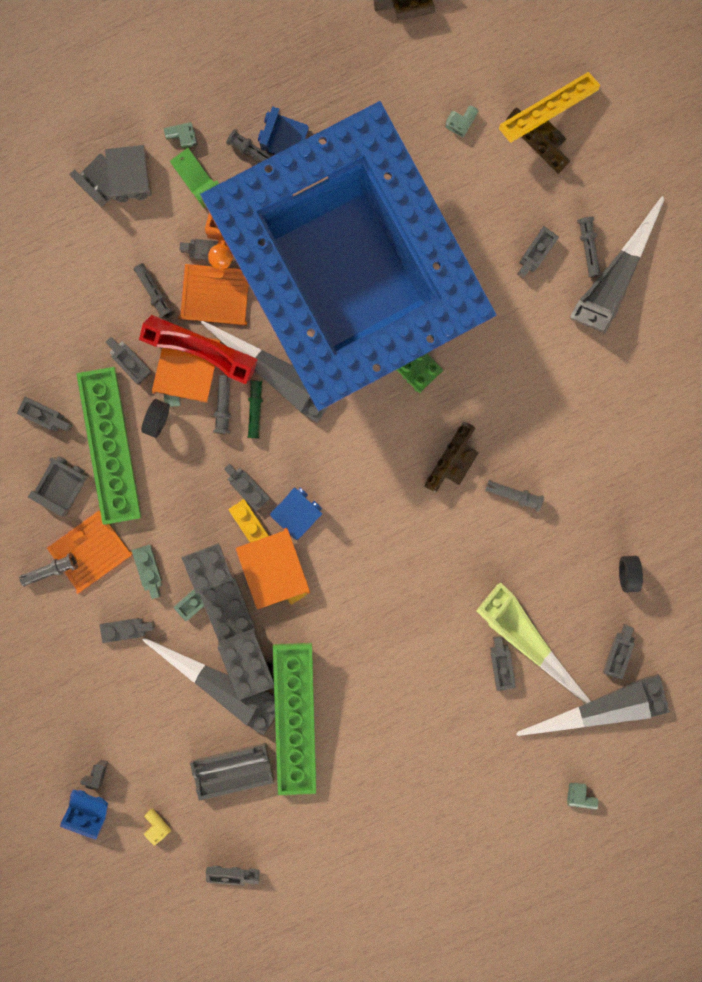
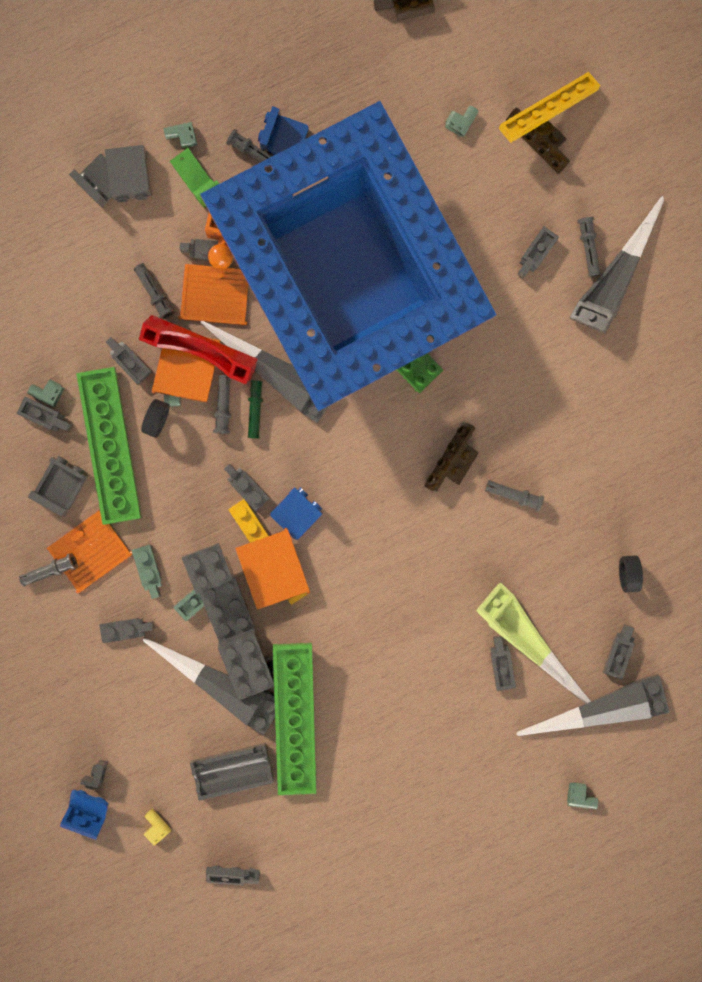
(48, 395): none -> sand green piece

